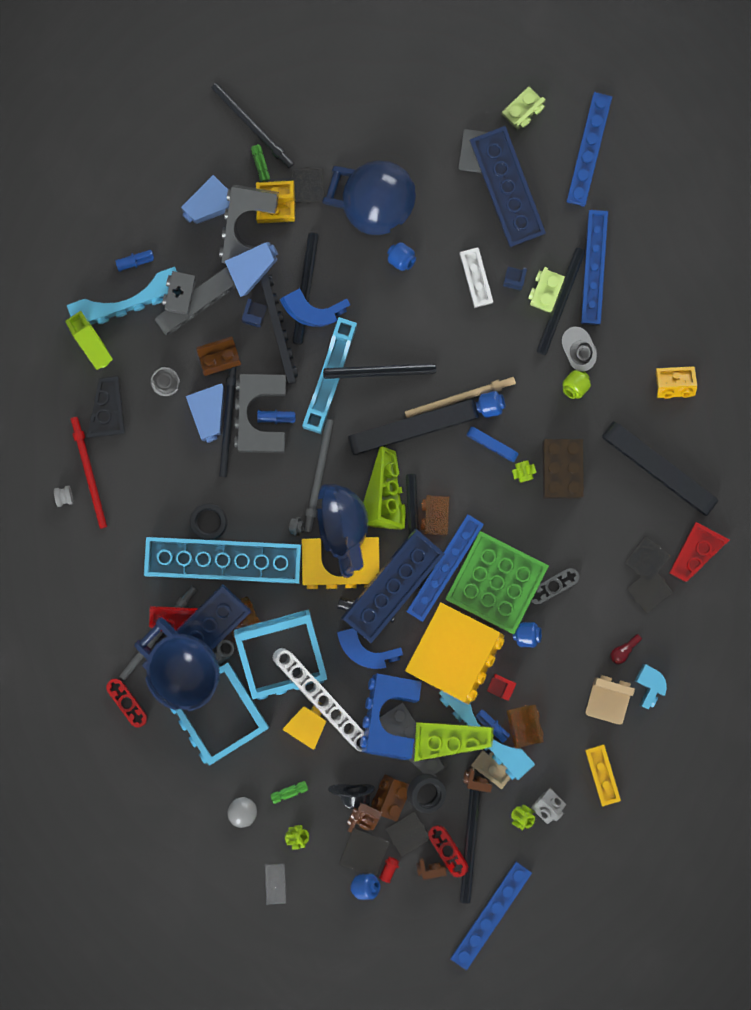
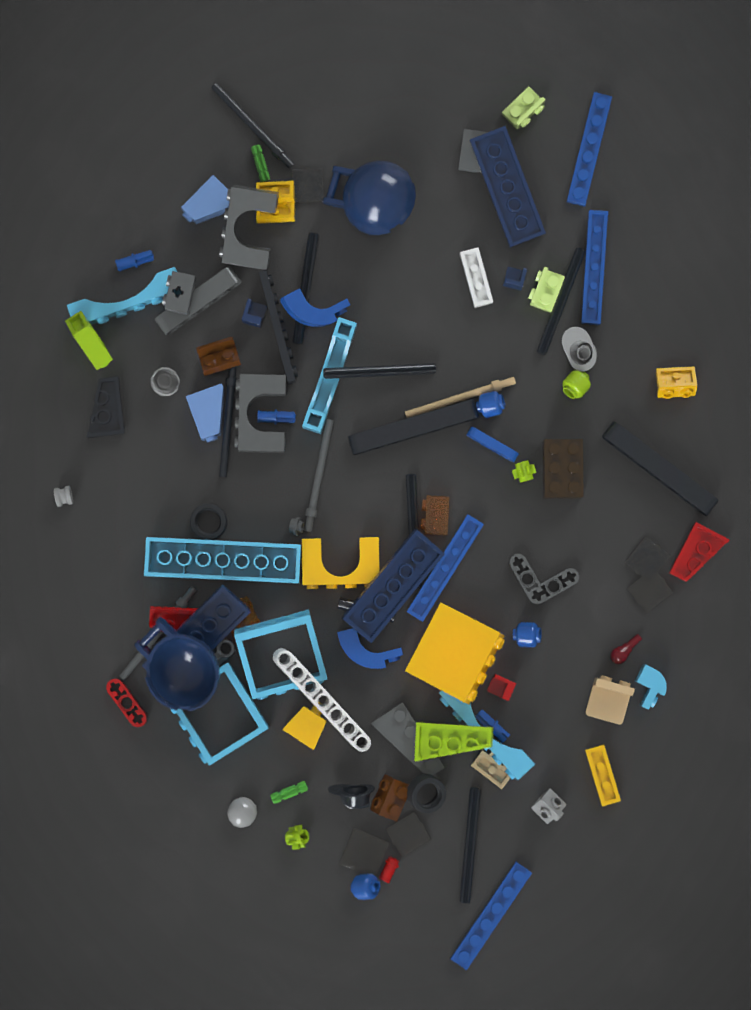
(79, 436): red bar -> none
(251, 266): medium blue slope -> none
(275, 884): clear plate -> none
(342, 526): dark blue windscreen -> none
(365, 817): reddish brown bracket -> none
(376, 739): blue arch -> none
(383, 493): lime wedge -> none
(401, 256): blue head -> none
(433, 871): reddish brown bracket -> none
(451, 866): red beam -> none
(478, 783): reddish brown bracket -> none
(497, 582): bright green plate -> none
(523, 817): lime gear -> none
(525, 726): clear orange bracket -> none

